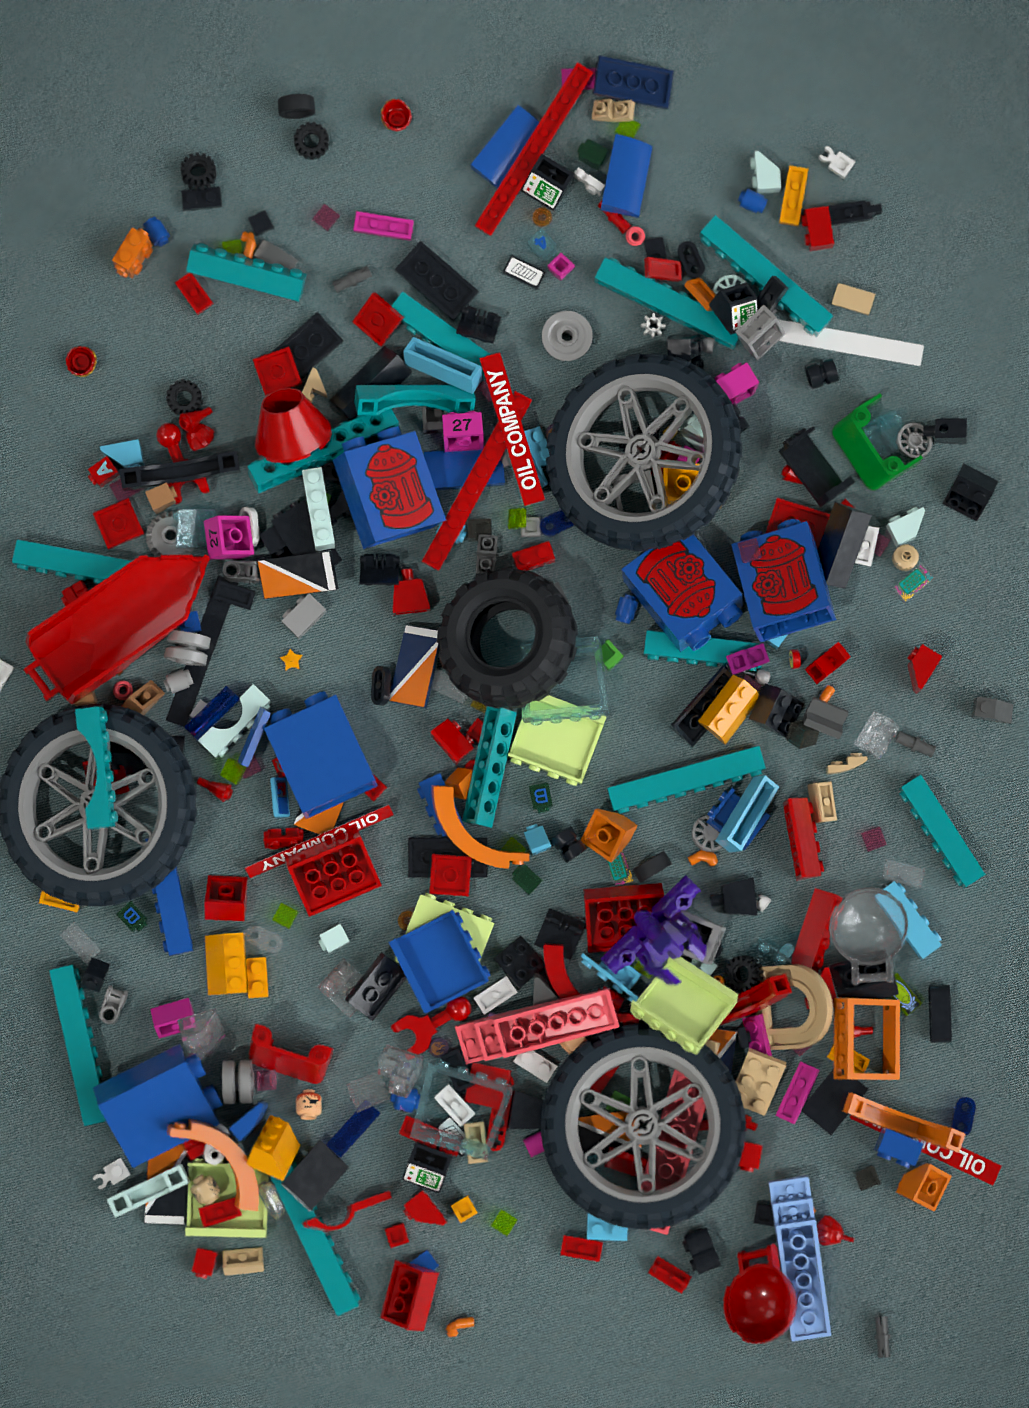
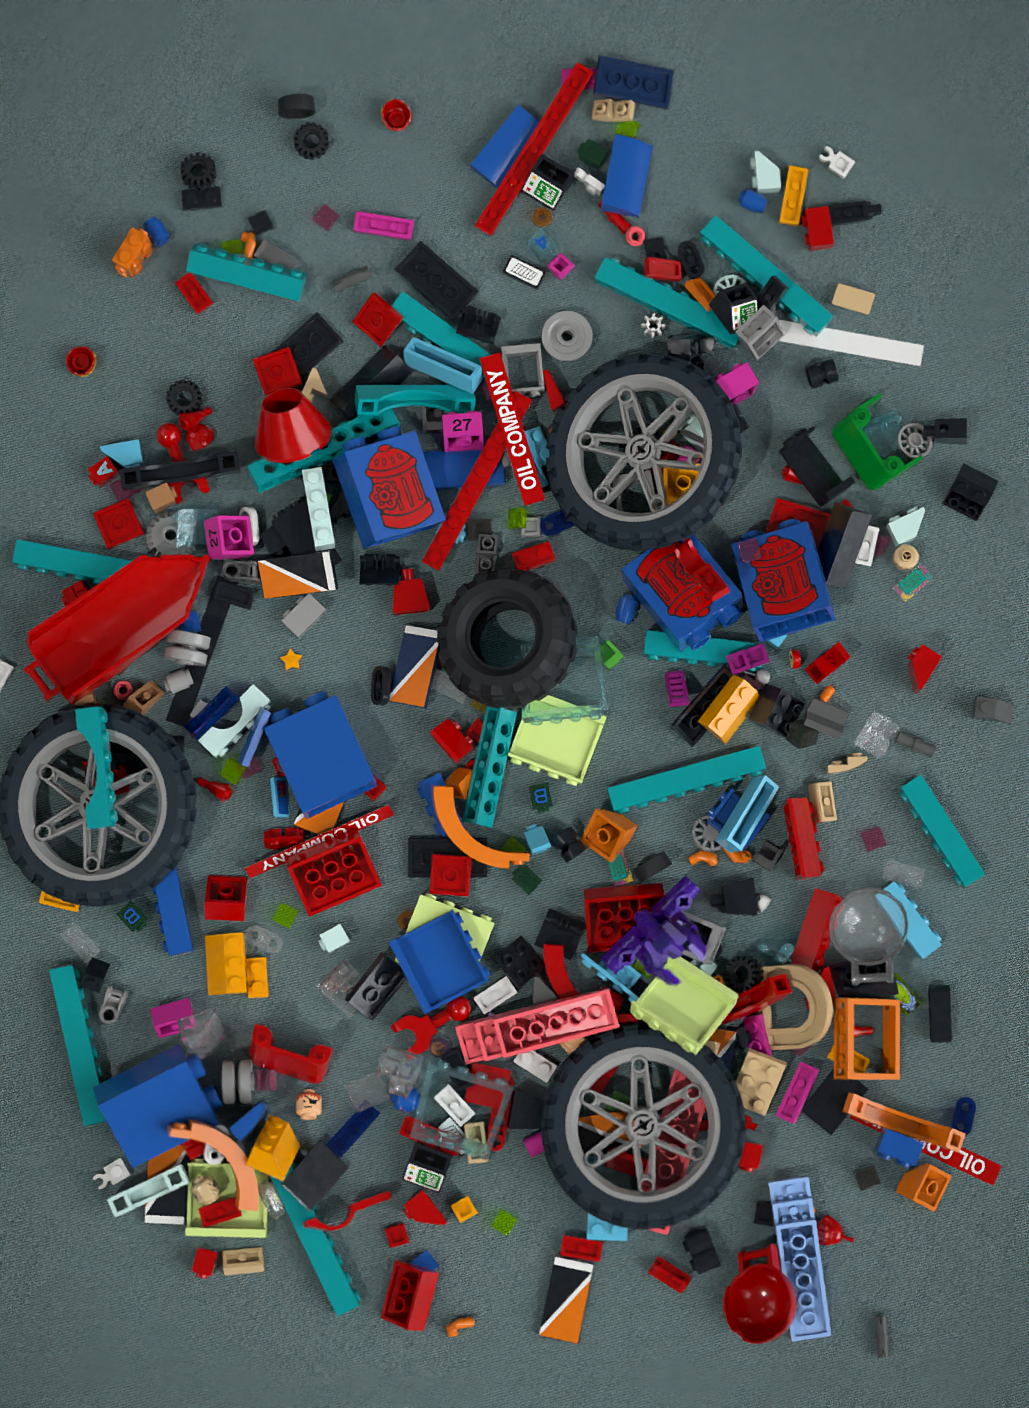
(525, 350): none -> light grey window
(554, 394): none -> red slope
(566, 1299): none -> tile
(676, 687): none -> magenta slope
(699, 570): none -> red piece
(740, 856): none -> orange arm
(767, 856): none -> dark grey panel

